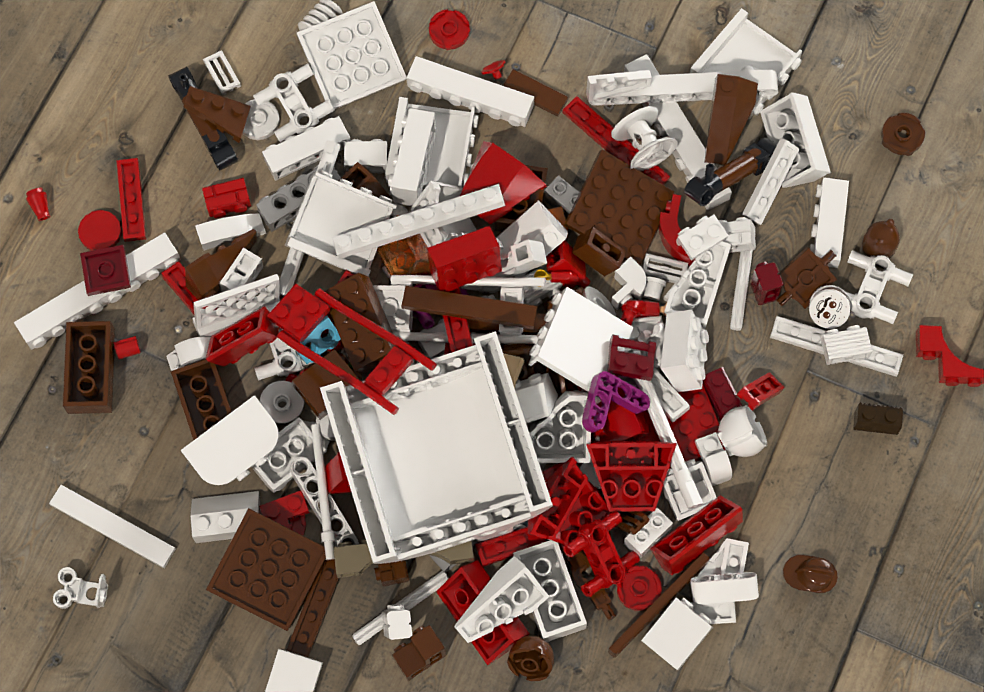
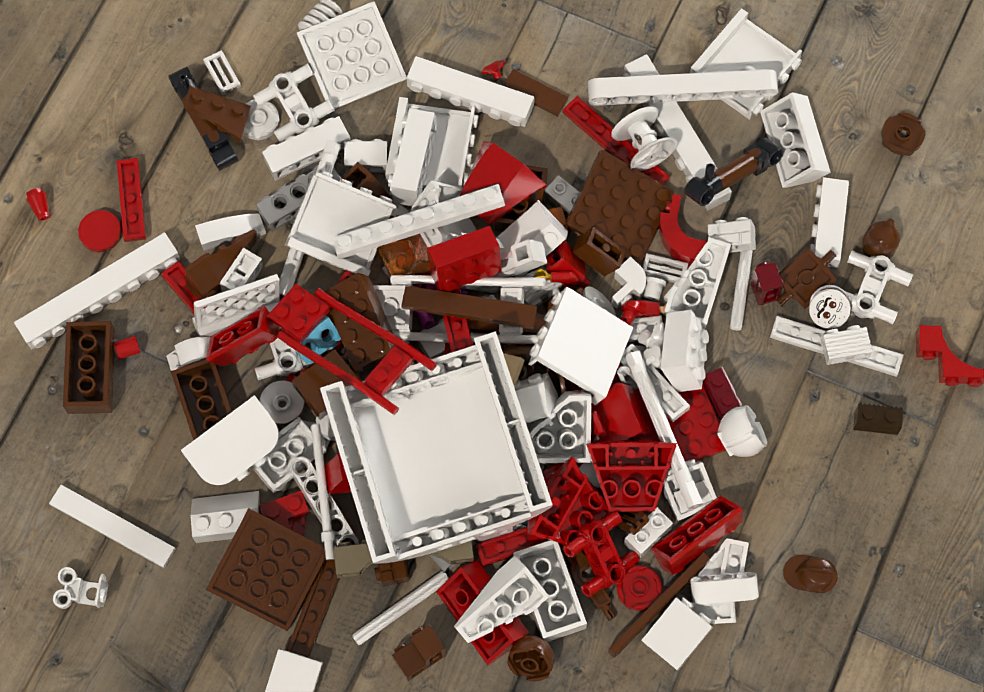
(105, 270): dark red plate -> none
(226, 198): red brick -> none
(396, 622): white brick -> none
(449, 29): red tile -> none
(607, 394): magenta beam -> none
(618, 83): white wing -> none
(631, 364): dark red plate -> none
(702, 236): white bracket -> none
(714, 459): white brick -> none
(730, 110): reddish brown wedge -> none
(760, 390): red plate -> none
(770, 181): white plate -> none

